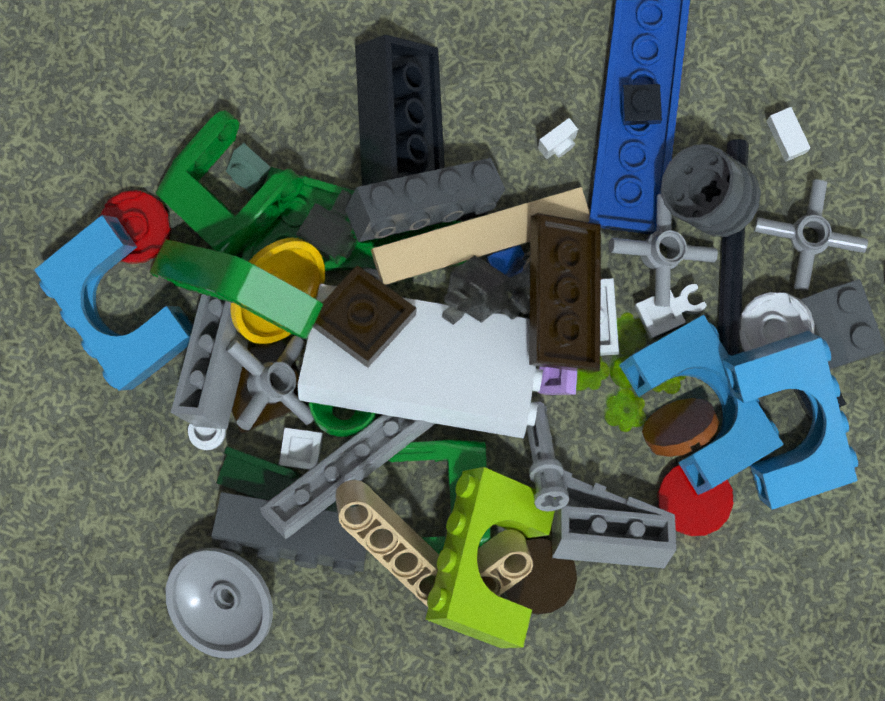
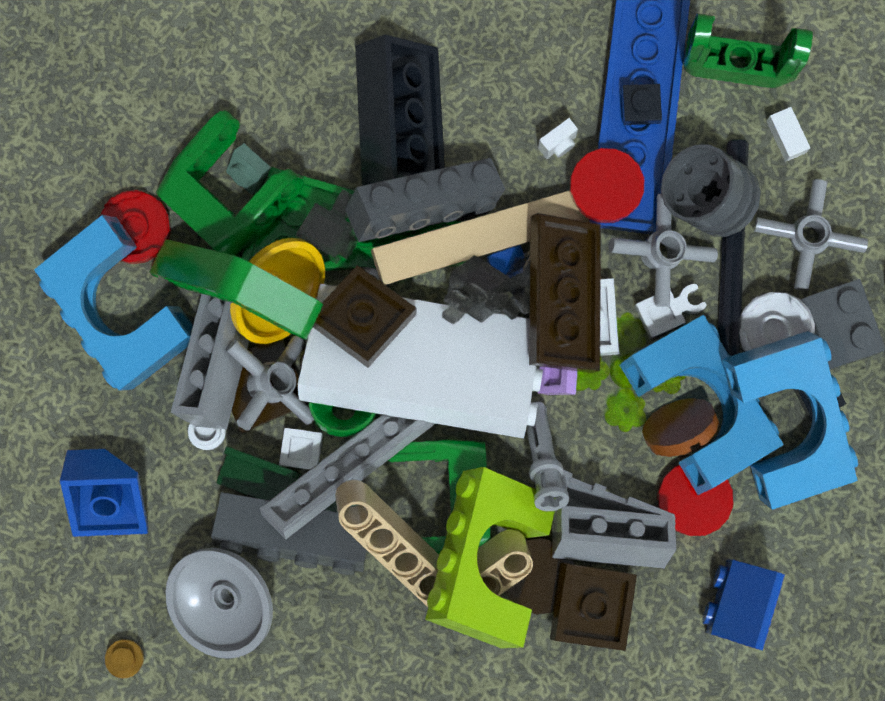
(102, 494): none -> blue slope
(124, 658): none -> pearl gold plate
(593, 606): none -> dark brown plate
(607, 185): none -> red tile
(743, 603): none -> blue slope
(789, 57): none -> green connector

